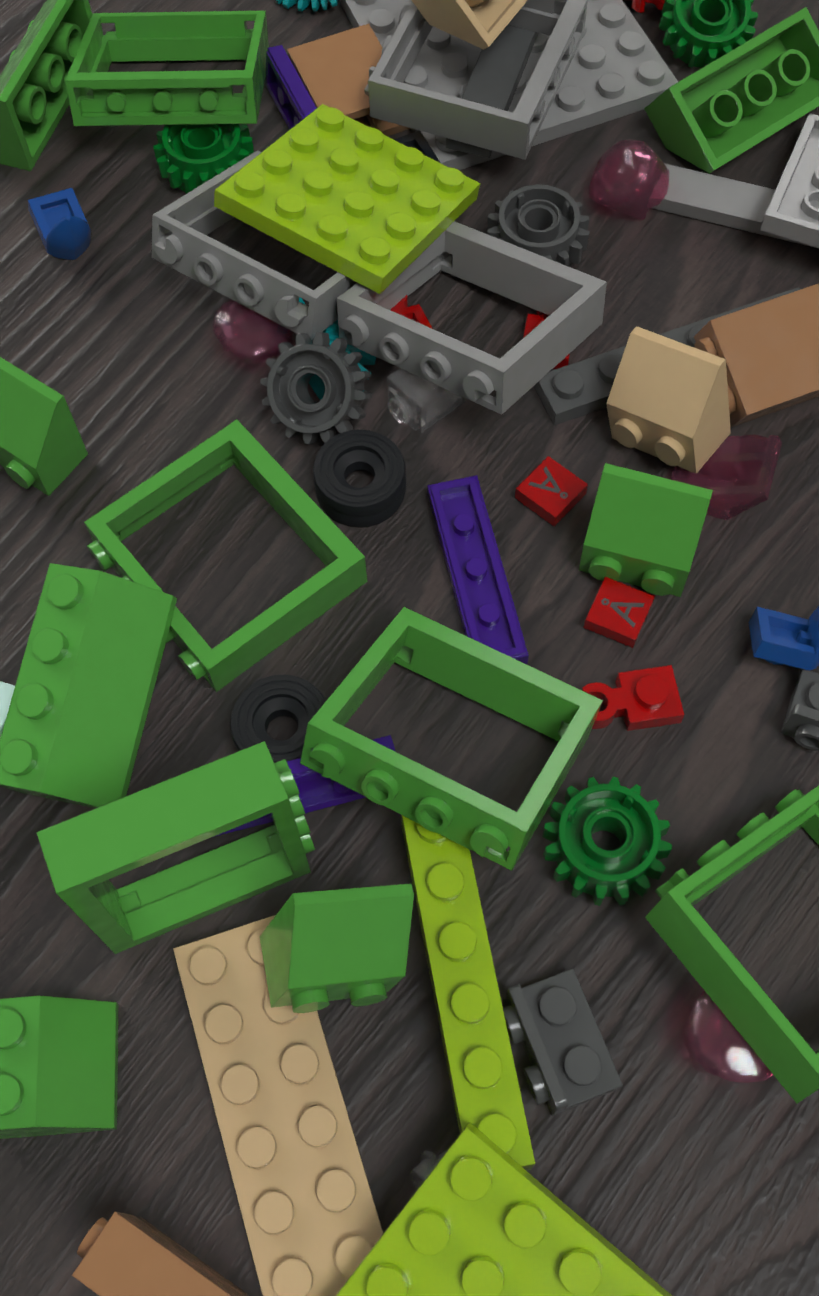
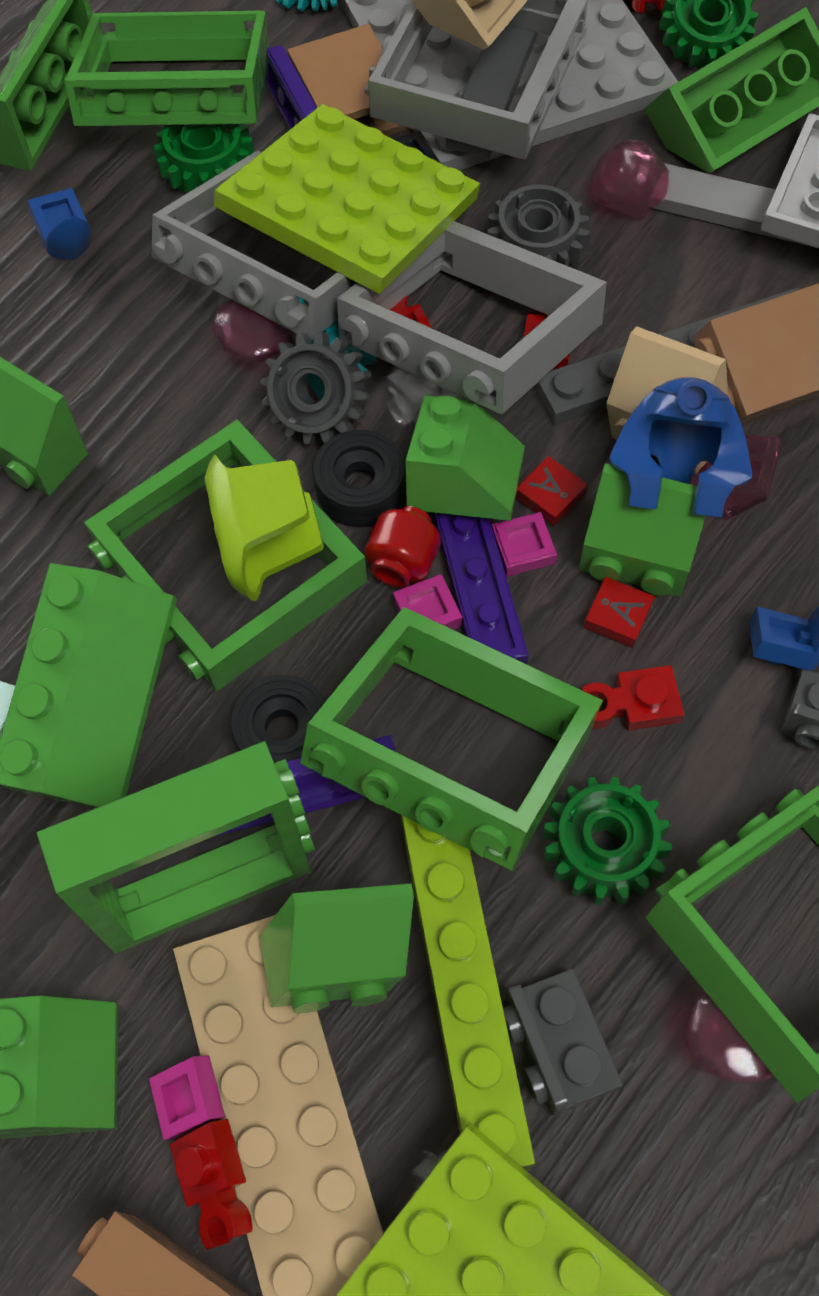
(186, 1097): none -> dark pink tile
(208, 1176): none -> red plate
(260, 521): none -> lime piece
(402, 546): none -> red head
(431, 600): none -> dark pink tile
(462, 461): none -> bright green slope
(524, 544): none -> dark pink tile
(682, 426): none -> blue piece

